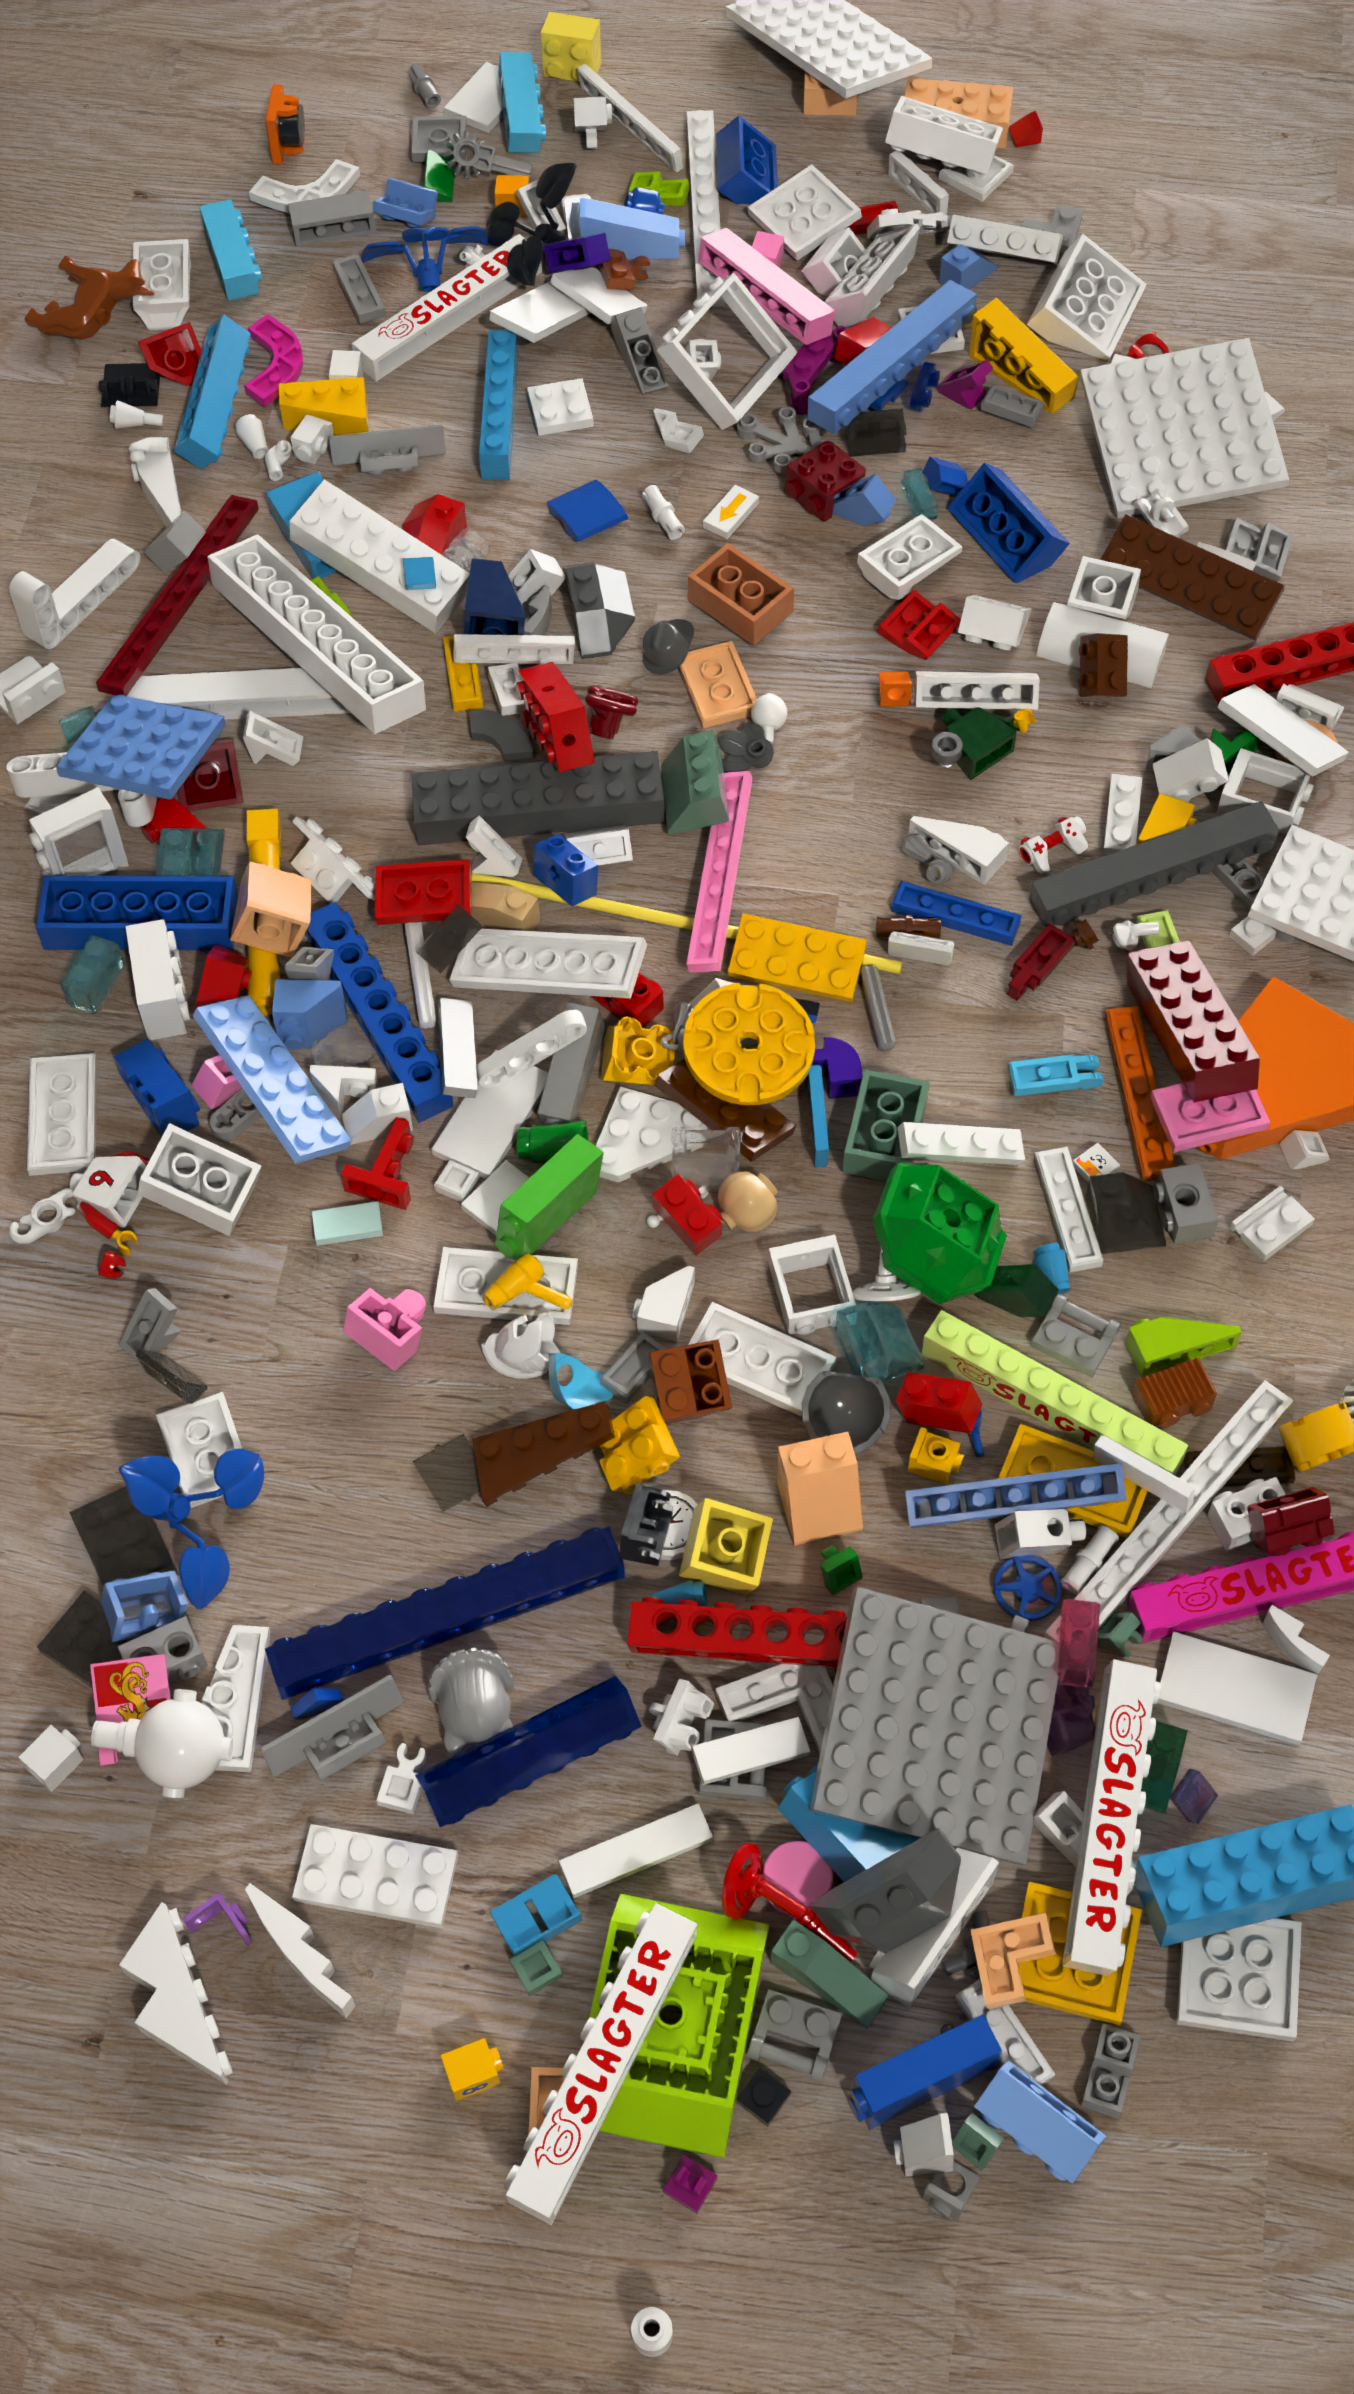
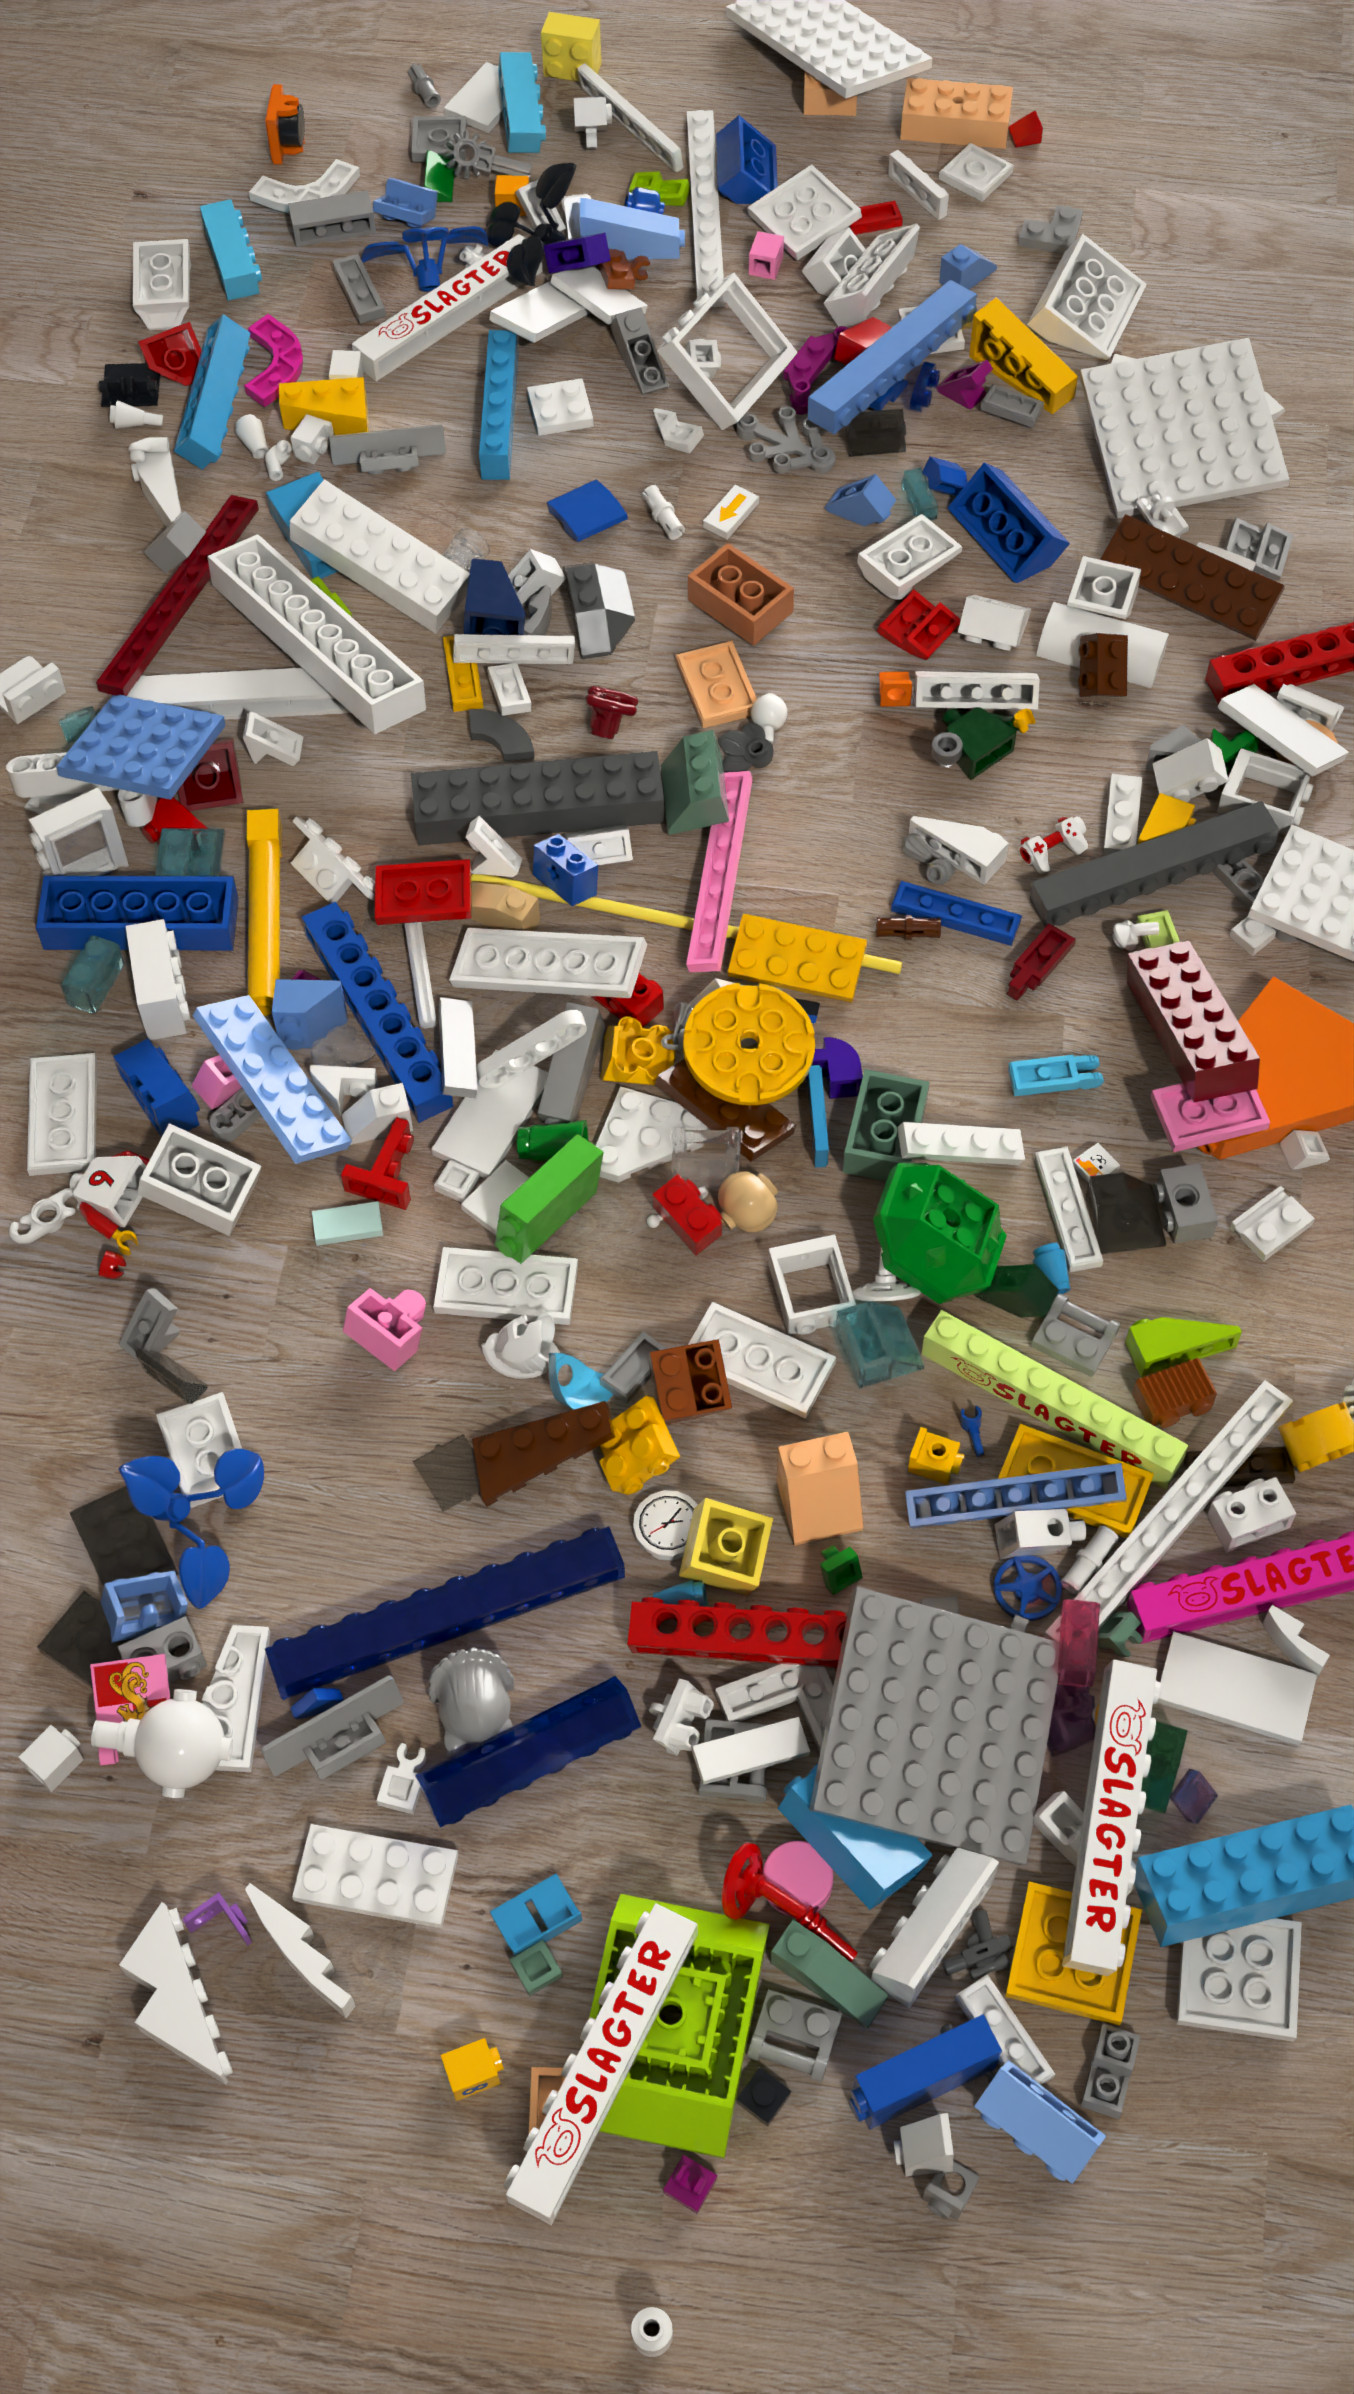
(52, 616): white beam -> none
(93, 300): dark orange animal -> none
(222, 976): red slope -> none
(272, 909): light nougat slope -> none
(310, 964): light grey slope -> none
(419, 573): dark azure tile -> none
(436, 521): red slope -> none
(449, 938): clear smoke plate -> none
(520, 1278): yellow piece -> none
(555, 717): red brick -> none
(635, 1850): white tile -> none
(646, 1526): black hinge -> none
(665, 1305): white slope -> none
(667, 645): dark grey piece -> none
(773, 289): bright pink brick -> none
(820, 476): dark red bracket -> none
(846, 1404): dark grey cylinder -> none
(877, 1007): light grey axle -> none
(892, 220): white plate -> none
(894, 1896): dark grey wedge -> none
(920, 948): white slope -> none
(939, 1402): red brick -> none
(943, 136): white slope -> none
(977, 2141): sand green plate -> none
(1001, 1949): light nougat plate -> none
(1005, 239): white brick -> none
(1084, 934): reddish brown plate -> none
(1137, 1083): orange tile -> none
(1145, 1473): white tile -> none
(1150, 338): red piece -> none
(1291, 1521): dark red brick -> none

